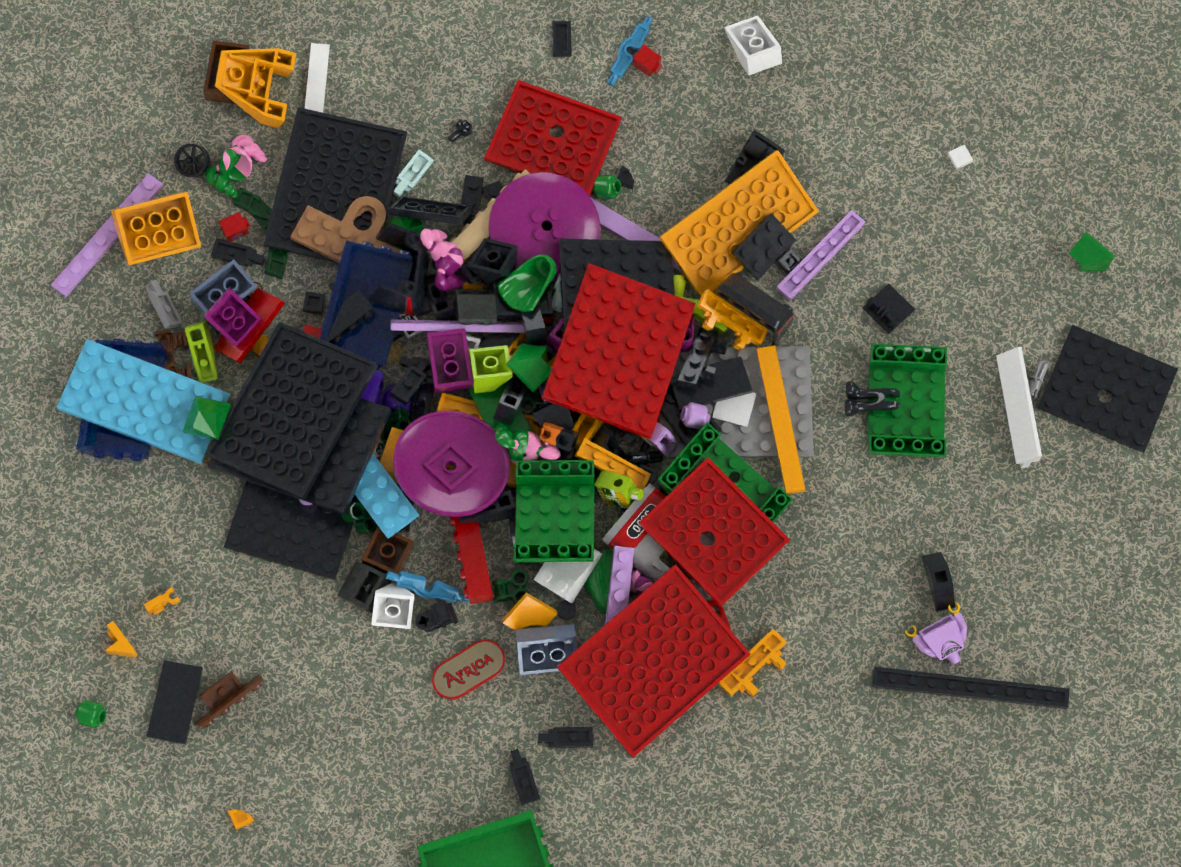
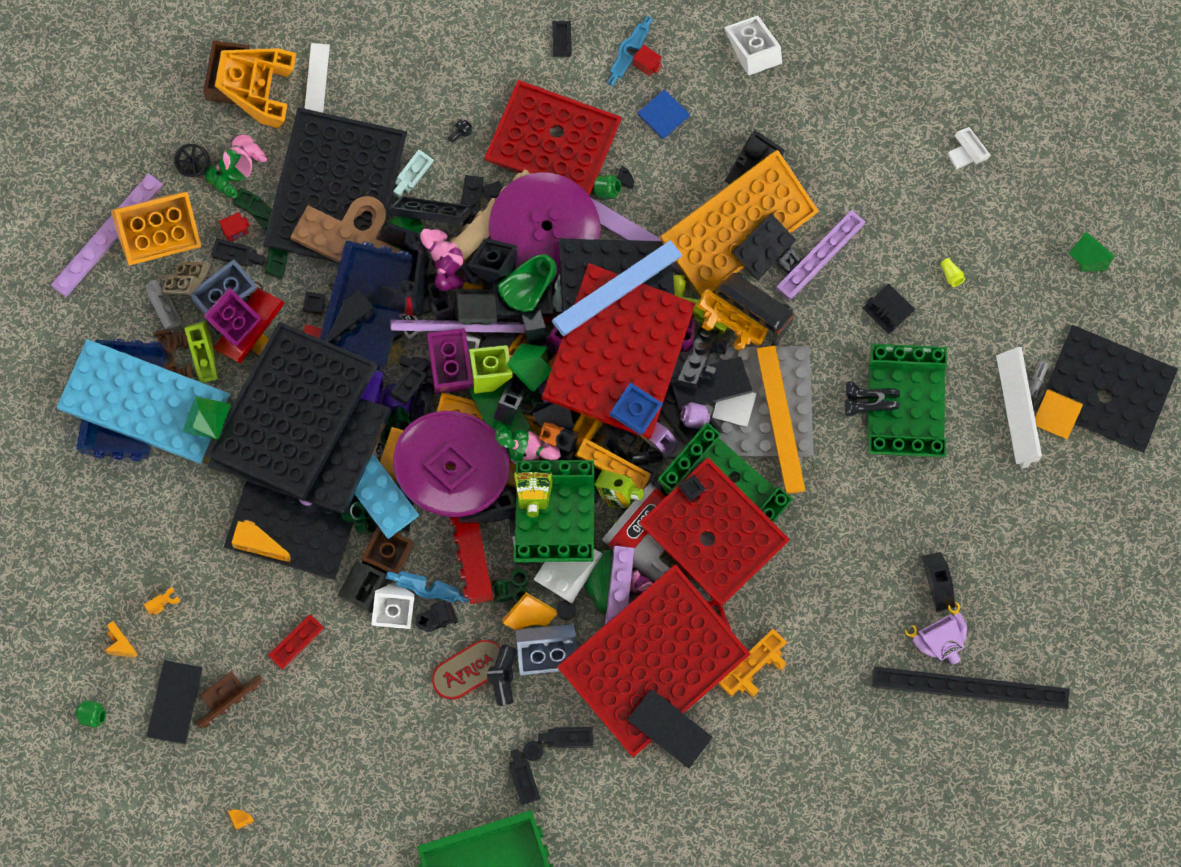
(186, 279): none -> dark tan slope
(254, 540): none -> light orange slope
(296, 642): none -> red plate
(502, 675): none -> black piece
(533, 491): none -> torso
(533, 751): none -> black tile
(616, 288): none -> light blue tile
(635, 409): none -> blue plate
(663, 114): none -> blue tile
(669, 728): none -> black tile
(691, 488): none -> black tile
(952, 272): none -> neon yellow cone
(972, 145): none -> white tile
(1057, 414): none -> light orange tile

